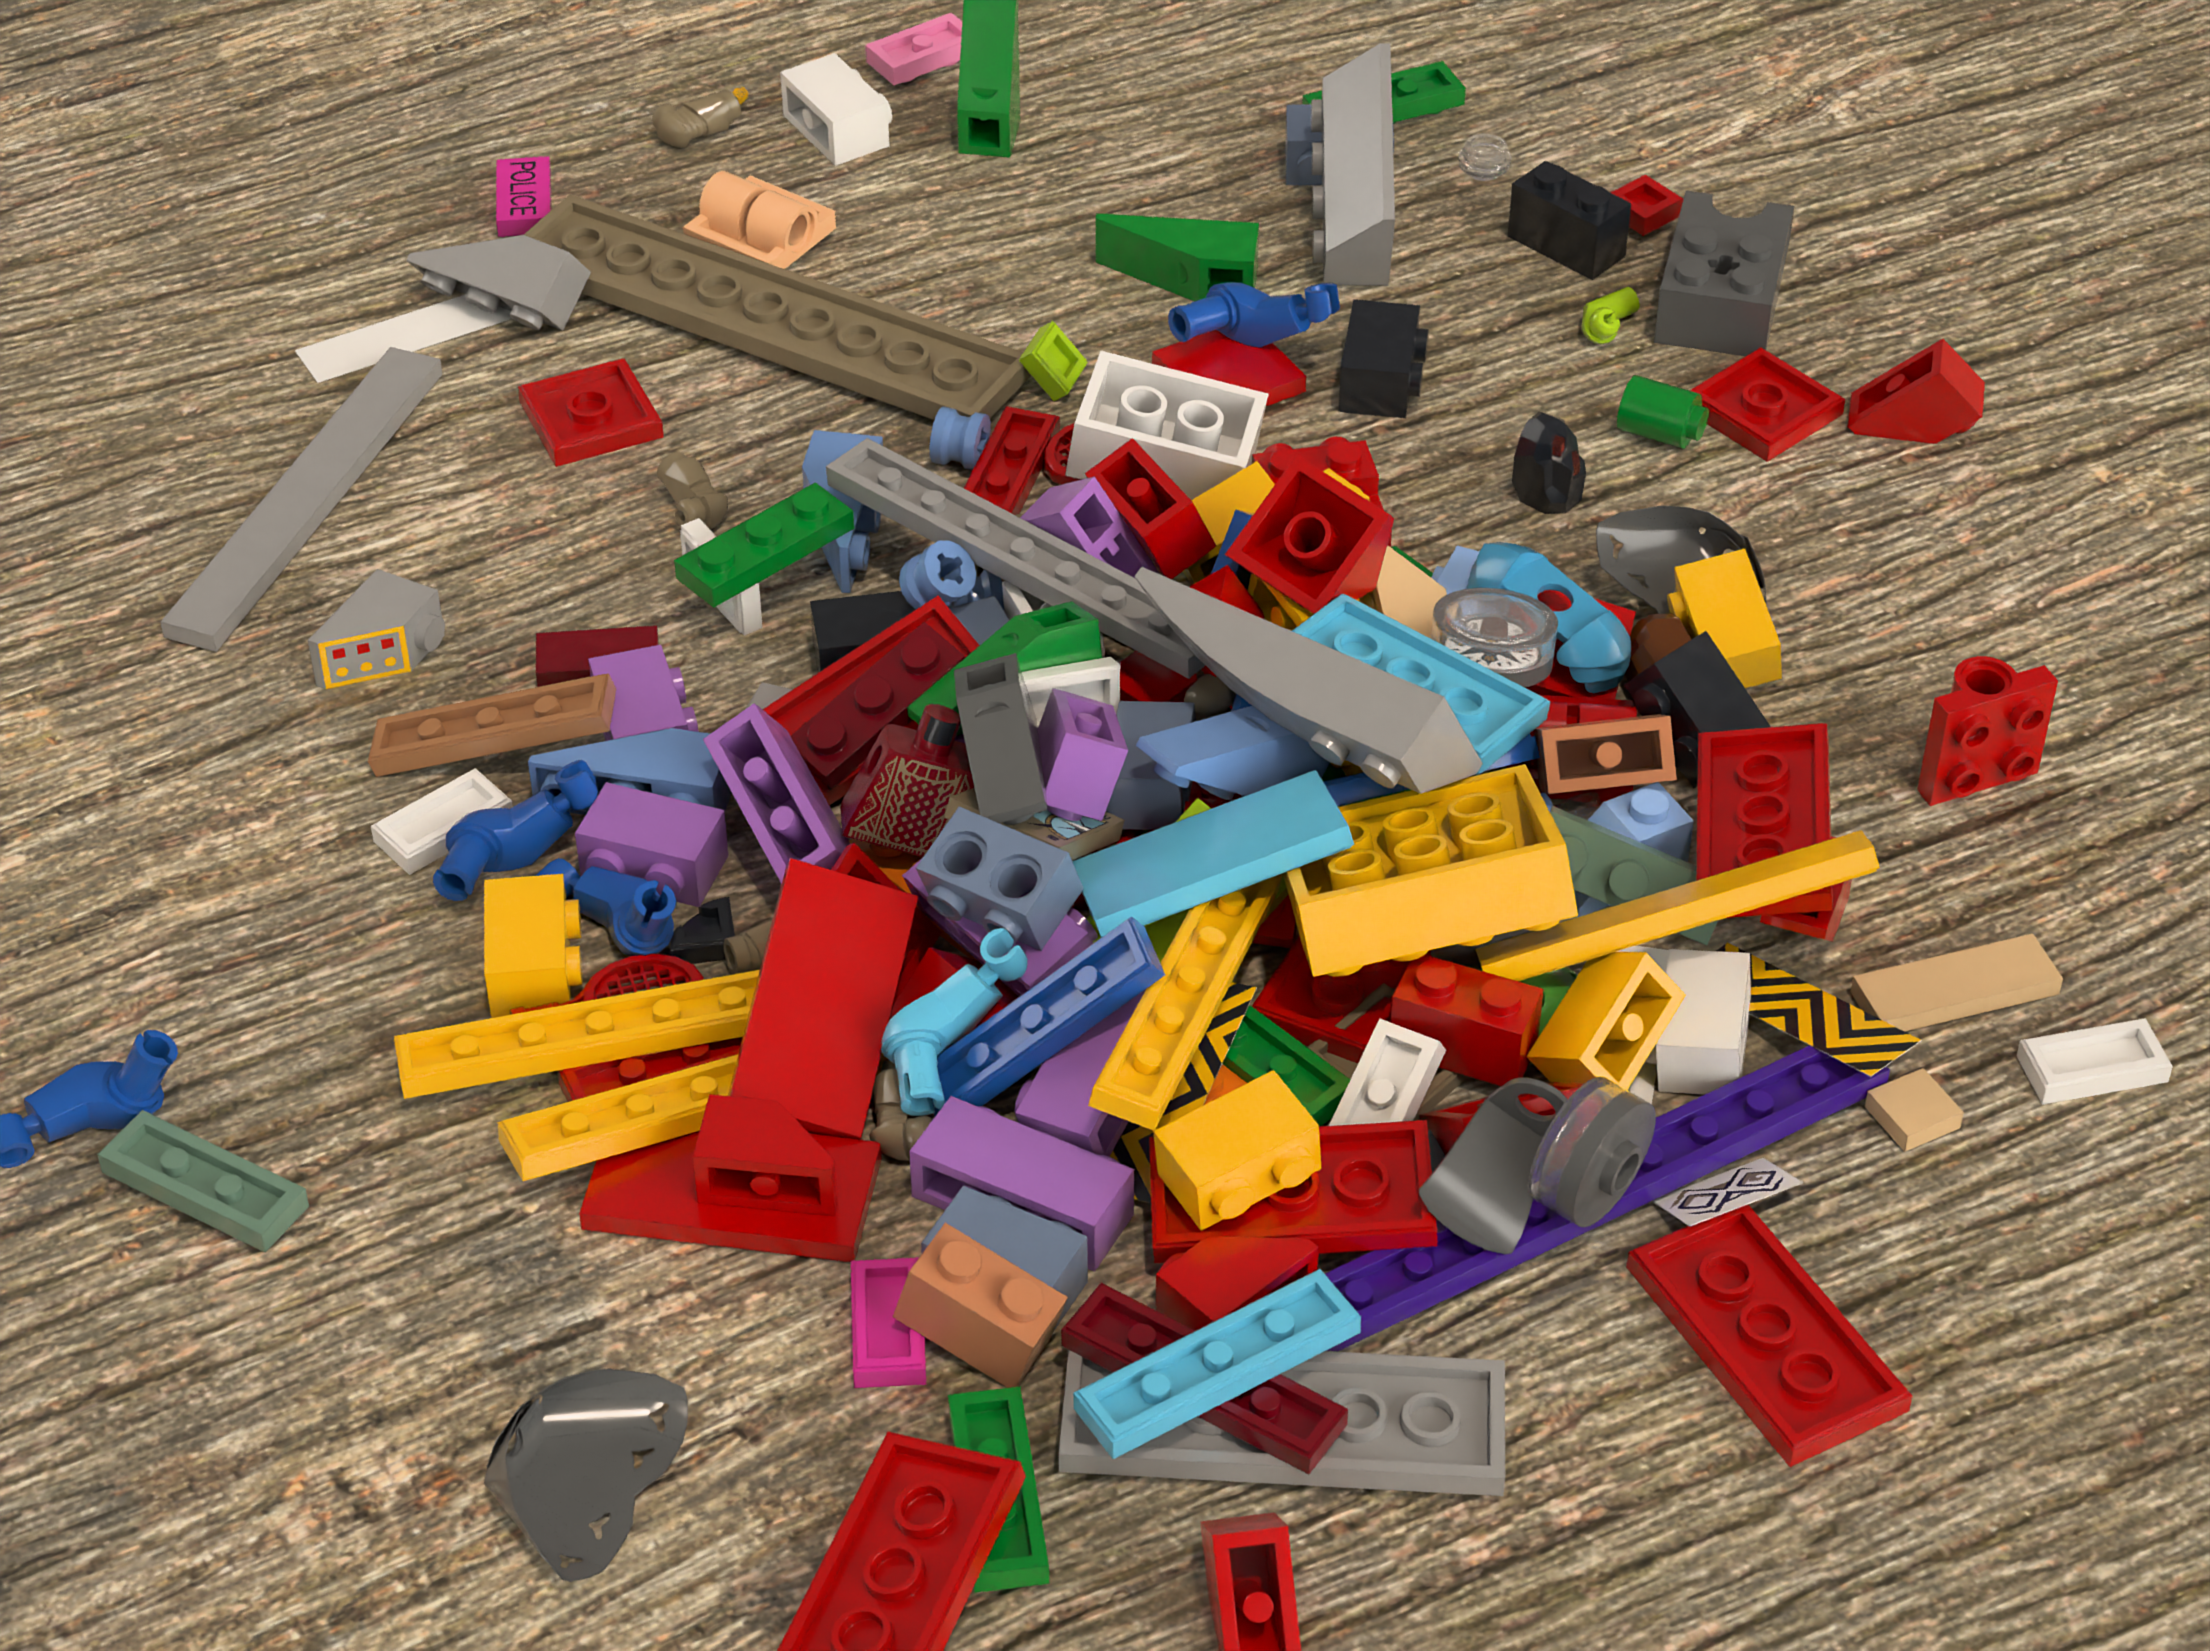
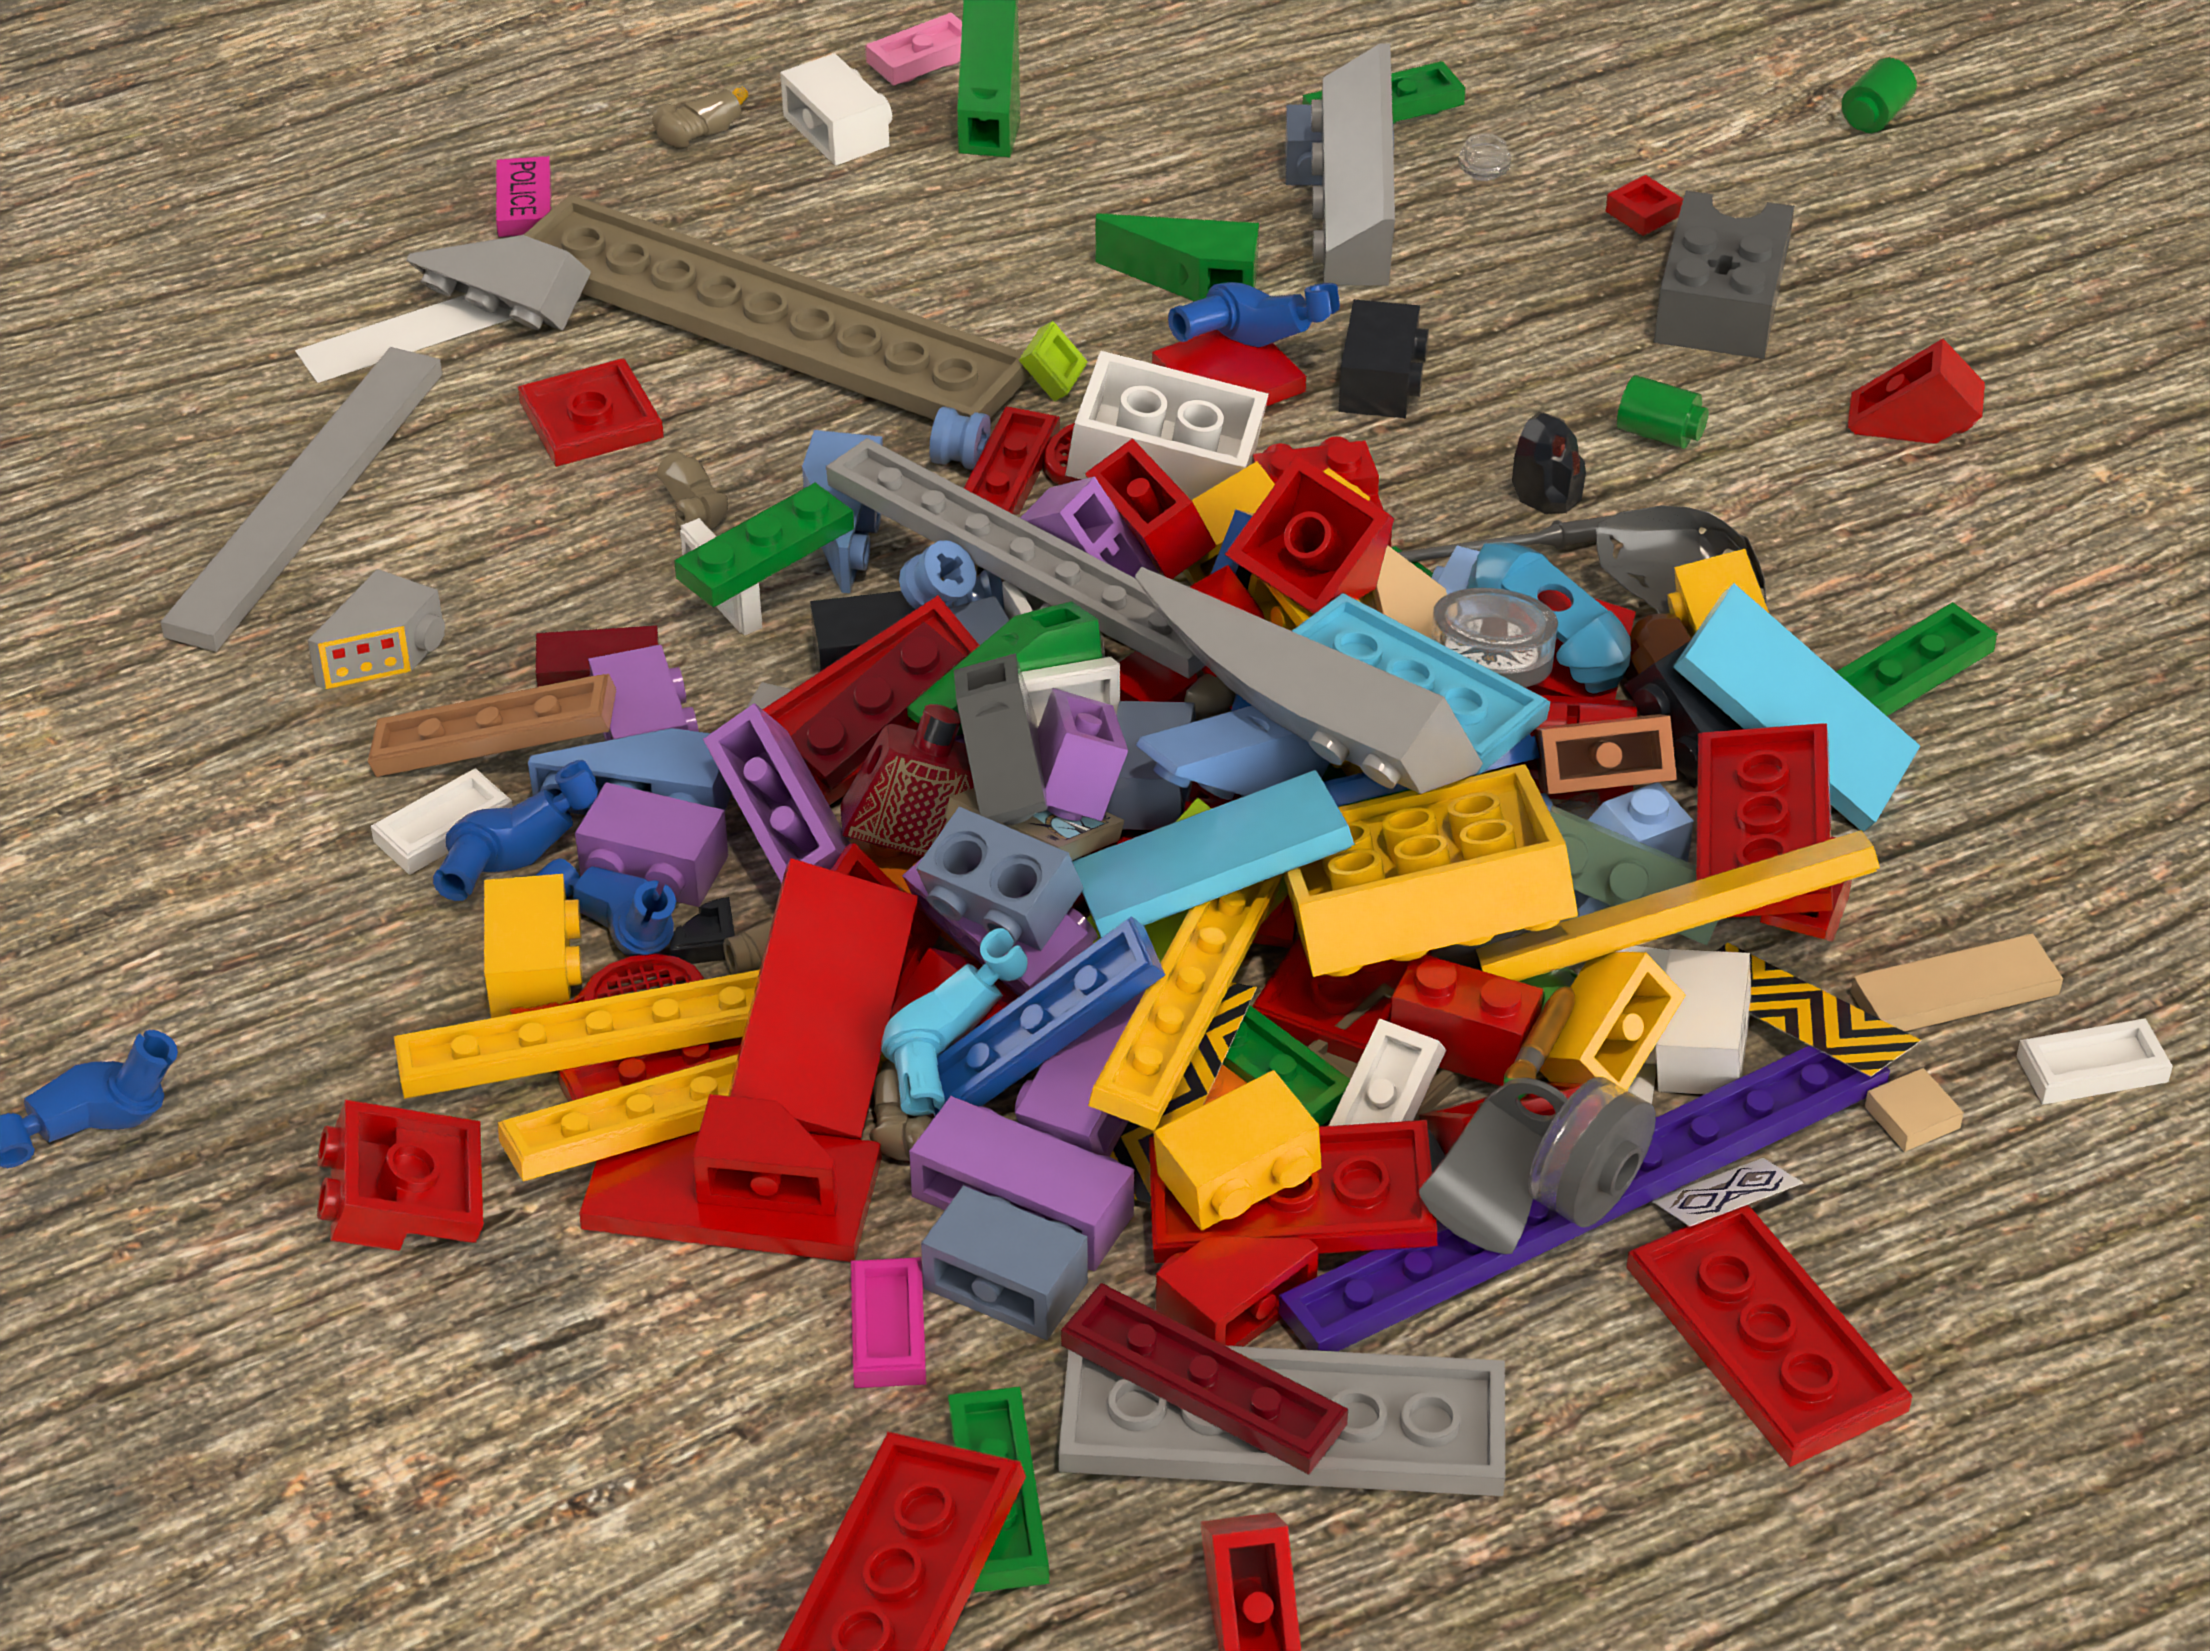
(203, 1181): sand green plate -> none
(400, 1176): none -> red plate
(578, 1462): dark grey piece -> none
(759, 219): light nougat plate -> none
(979, 1306): nougat brick -> none
(1216, 1363): medium azure tile -> none
(1542, 1036): none -> pearl gold piece
(1556, 535): none -> dark grey piece
(1569, 219): black brick -> none
(1602, 315): lime arm -> none
(1767, 404): red tile -> none
(1774, 680): none -> medium azure tile
(1878, 95): none -> green brick
(1920, 658): none -> green plate
(1986, 729): red plate -> none

